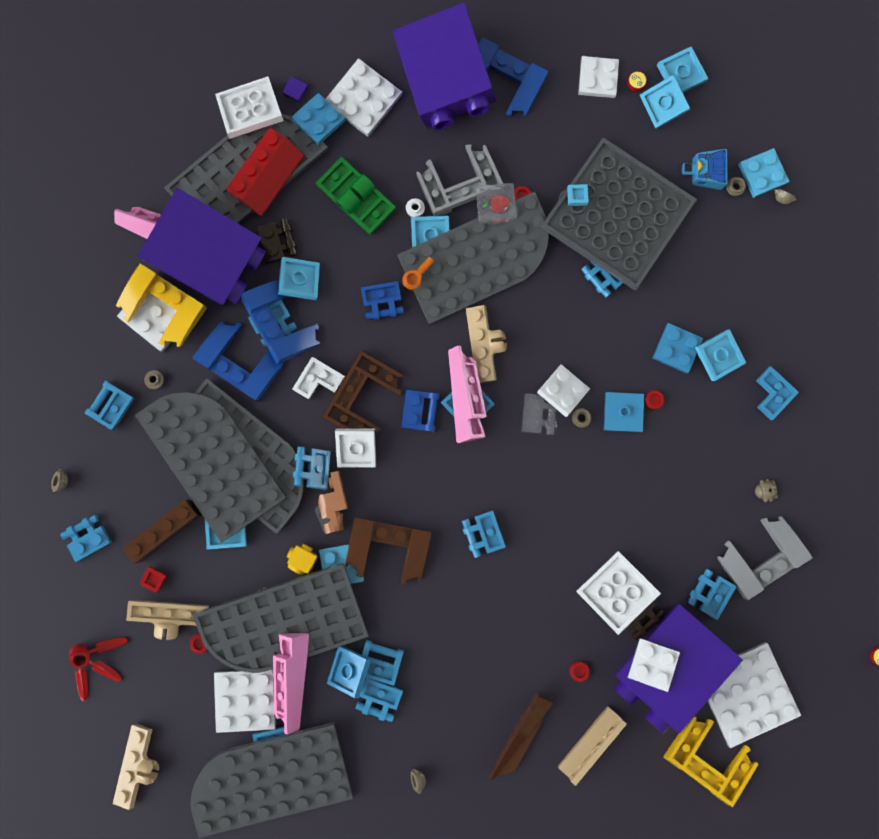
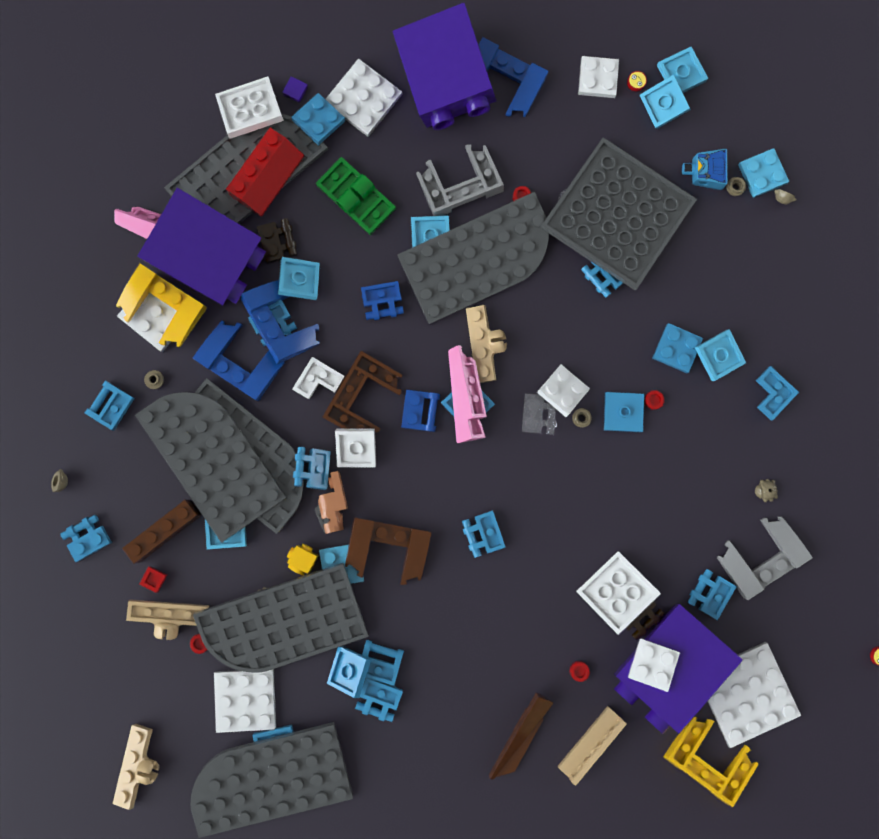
(81, 661): red plant -> none
(289, 679): bright pink wedge -> none
(412, 278): orange plate -> none
(415, 213): white plate -> none
(418, 780): dark tan animal -> none
(496, 203): clear tile -> none
(577, 195): medium azure plate -> none

